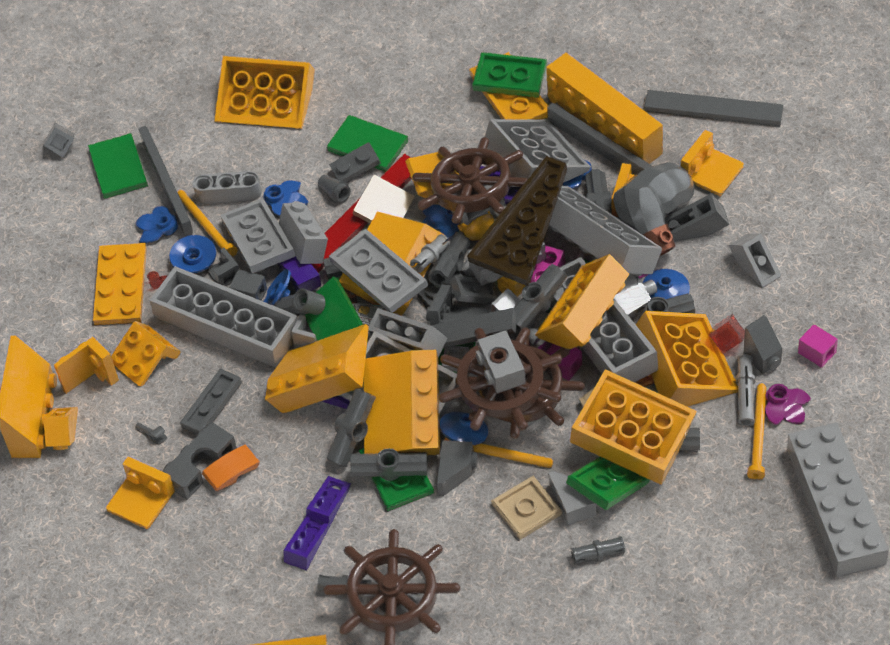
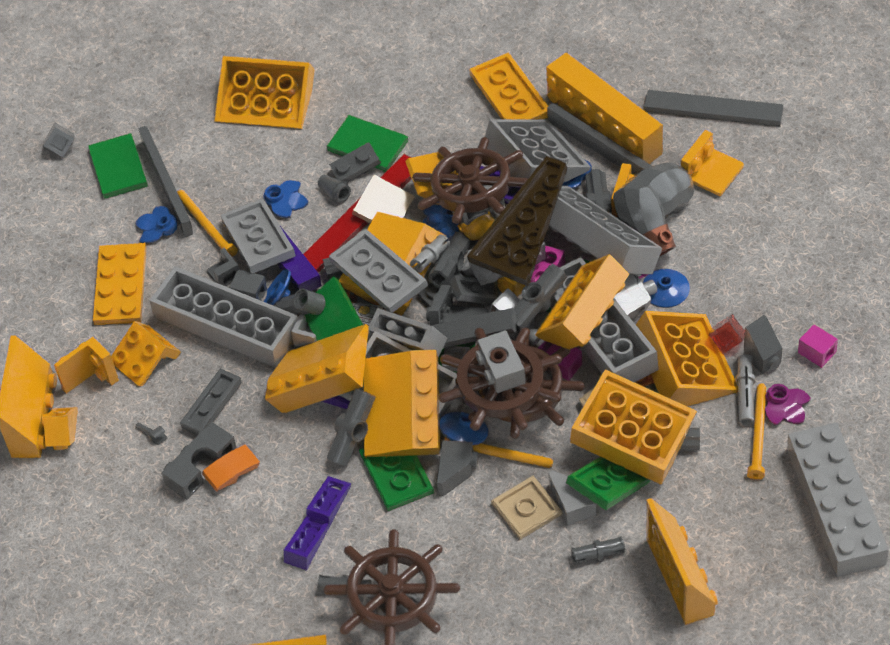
(141, 494): light orange bracket -> none
(155, 279): clear red hand -> none
(190, 247): blue dish -> none
(227, 187): light grey beam -> none
(303, 233): light grey brick -> none
(376, 464): dark grey piece -> none
(509, 74): green tile -> none
(678, 304): dark grey piece -> none
(678, 564): none -> light orange slope
(697, 219): dark grey slope -> none
(755, 258): light grey slope -> none

